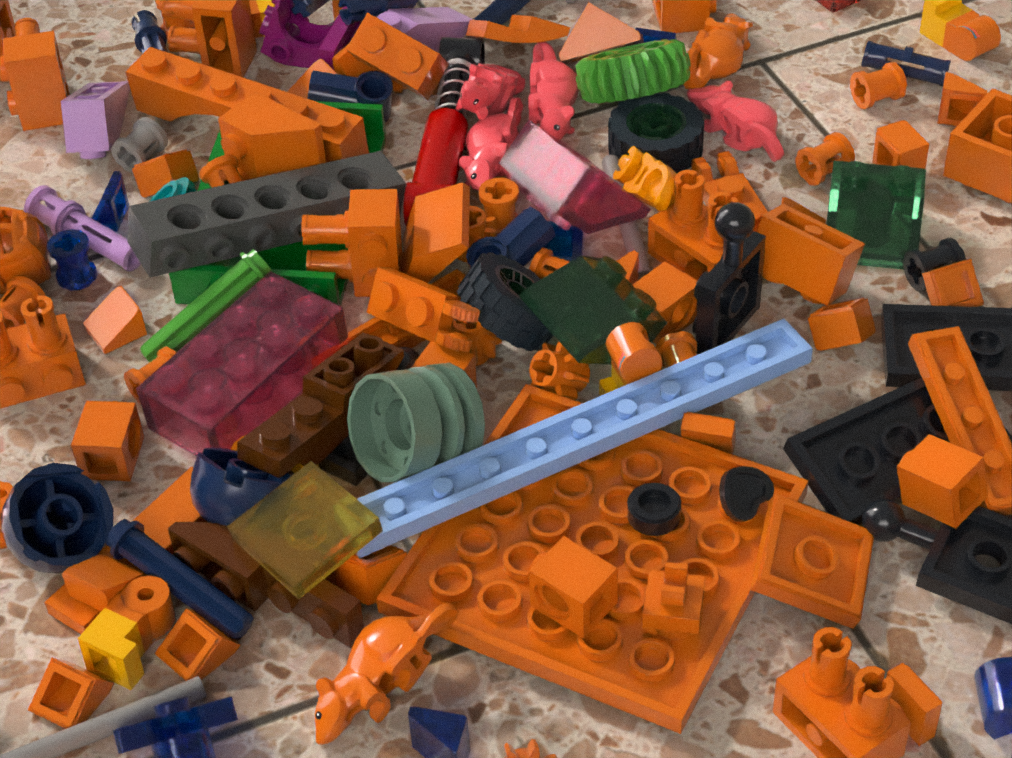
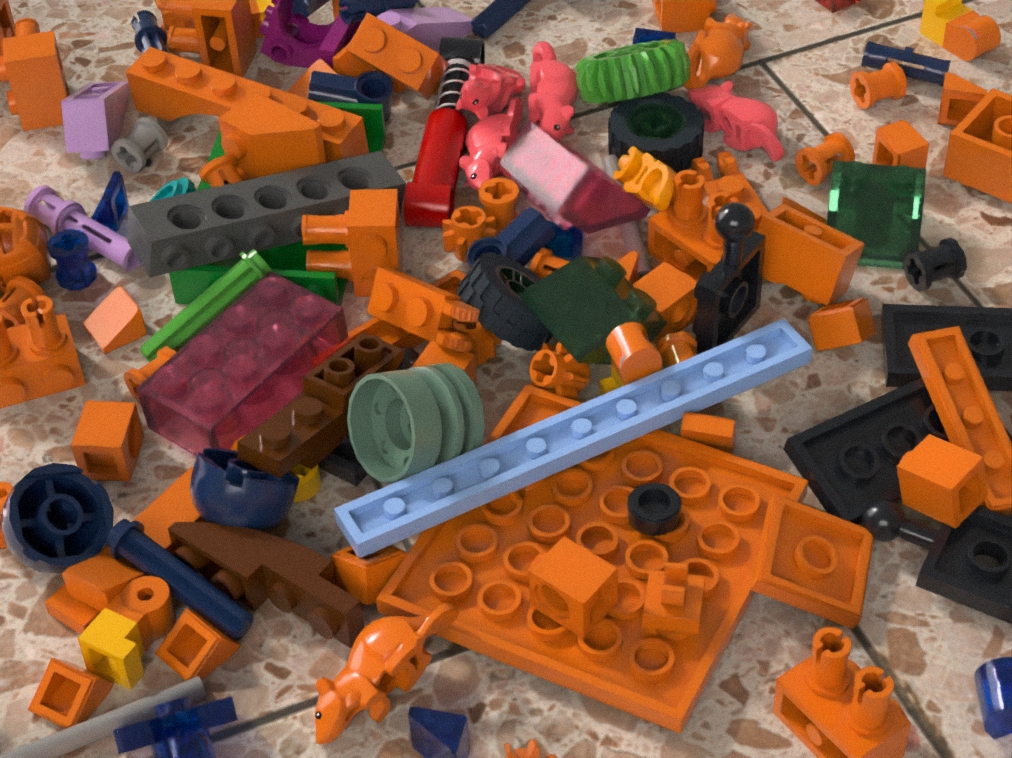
(160, 170): orange slope -> none
(305, 529): clear yellow tile -> none
(436, 231): orange slope -> none
(520, 30): orange slope -> none
(596, 33): orange slope -> none
(743, 491): black piece -> none
(917, 701): orange tile -> none
(953, 285): orange tile -> none

